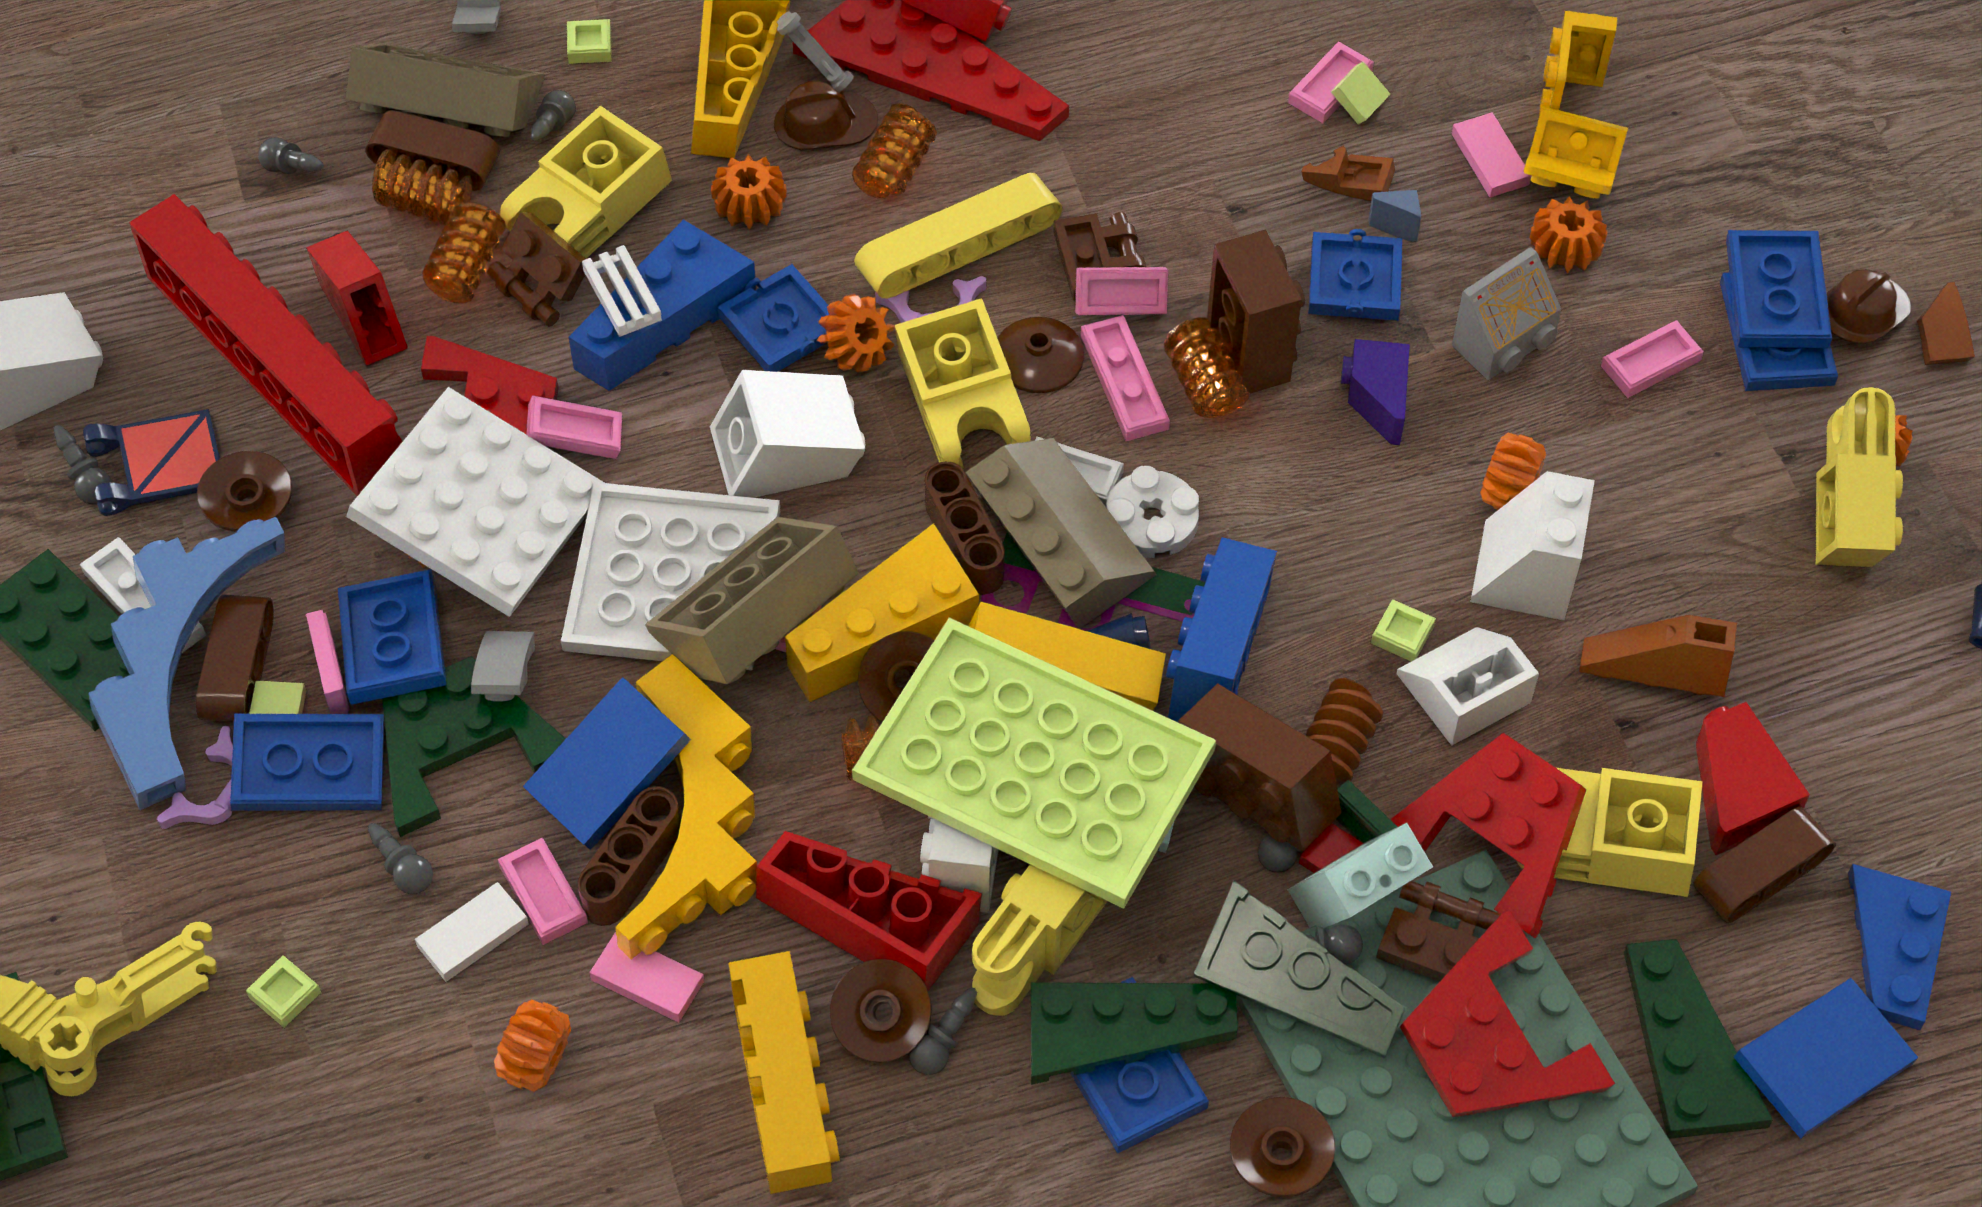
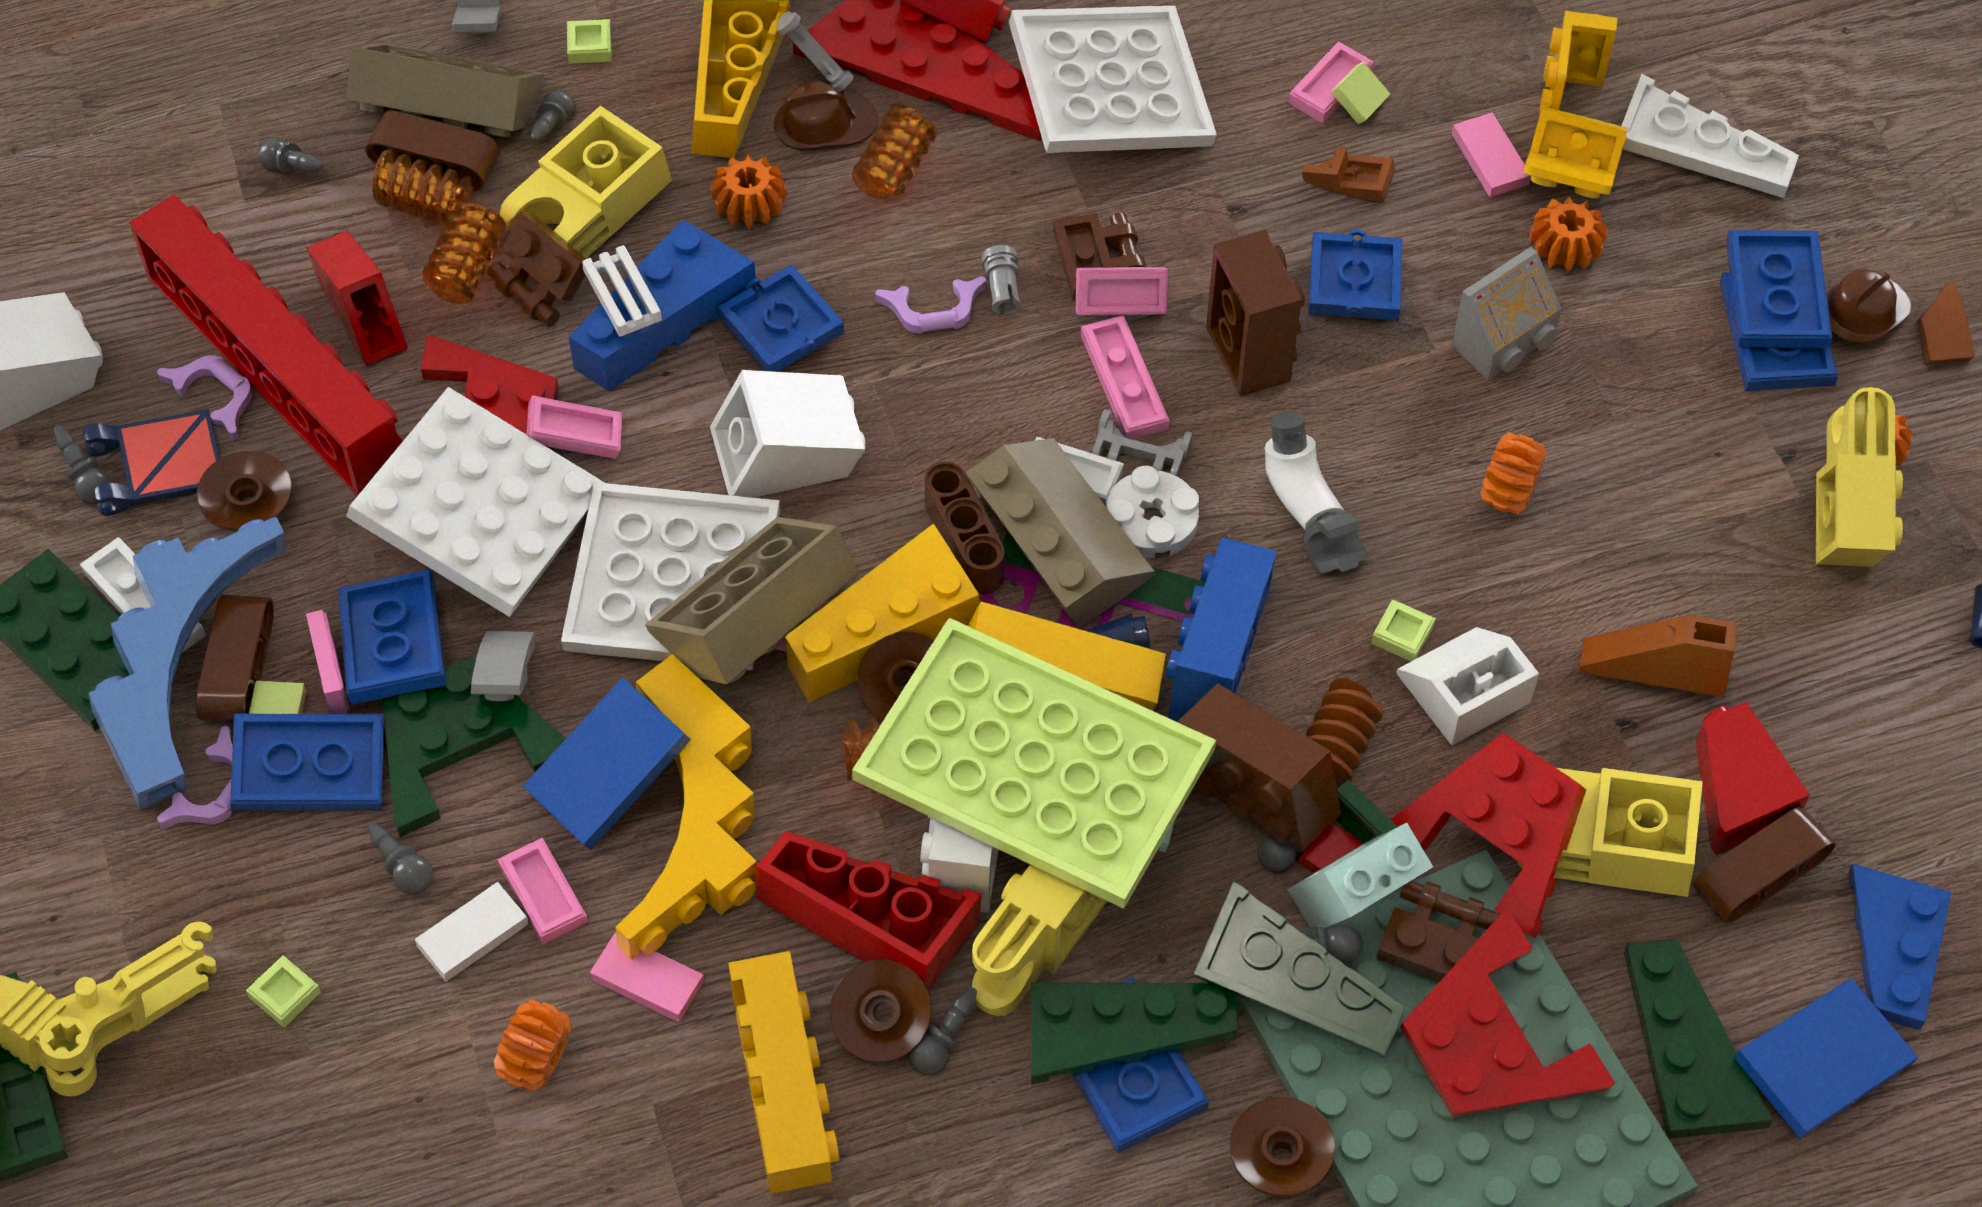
(215, 367): none -> lavender helmet
(628, 877): reddish brown beam -> none
(860, 317): orange gear -> none
(958, 235): light yellow beam -> none
(960, 378): light yellow brick -> none
(1001, 271): none -> light grey pin
(1044, 367): reddish brown dish -> none
(1111, 79): none -> white plate
(1112, 440): none -> light grey piece
(1205, 368): clear orange piece -> none
(1298, 482): none -> piece
(1378, 385): dark purple slope -> none
(1396, 213): sand blue slope -> none
(1535, 547): white slope -> none
(1652, 359): bright pink tile -> none
(1682, 135): none -> white wing

